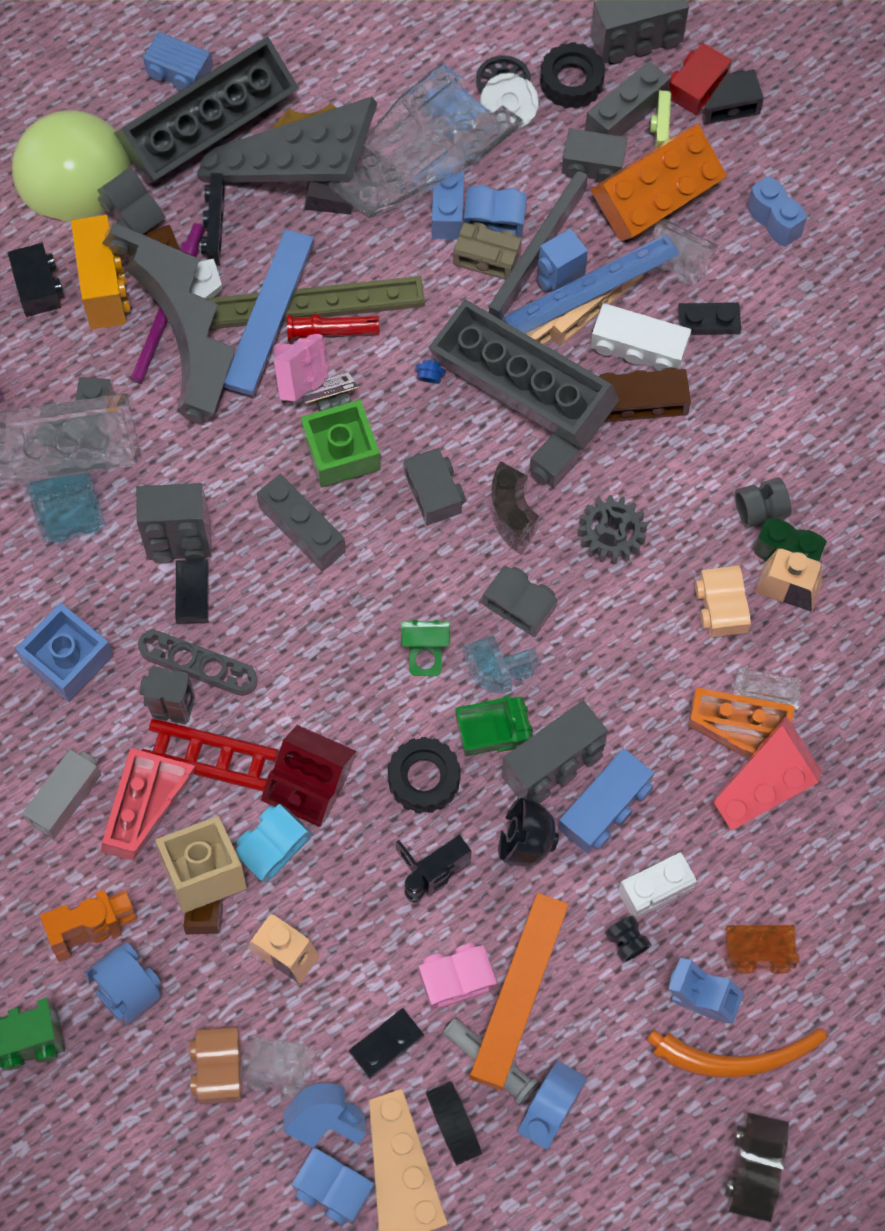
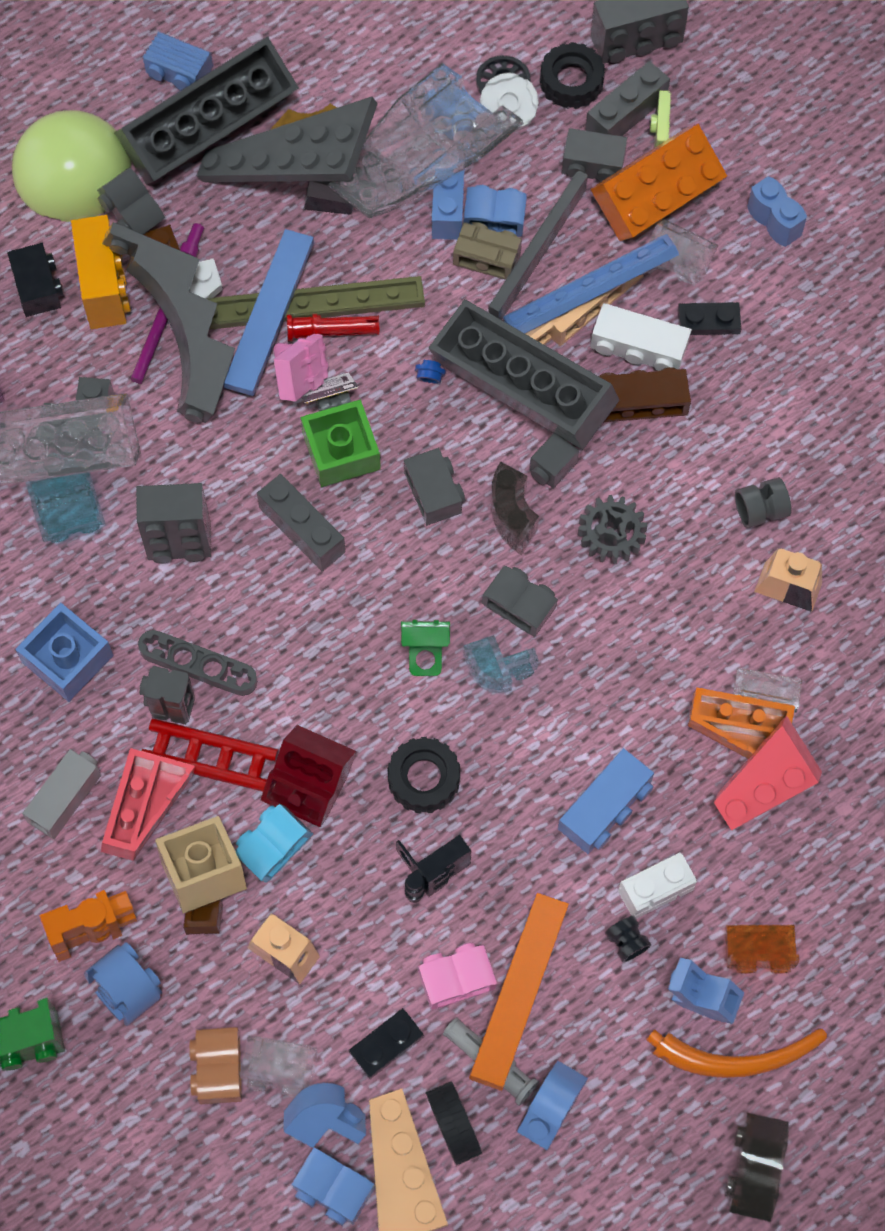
(192, 591): black plate -> none
(213, 218): black plate -> none
(493, 725): green piece -> none
(529, 834): black cylinder -> none
(555, 754): dark grey brick -> none
(561, 261): medium blue brick -> none
(698, 78): red brick -> none
(724, 601): light nougat brick -> none
(734, 98): black slope -> none
(782, 535): dark green brick -> none

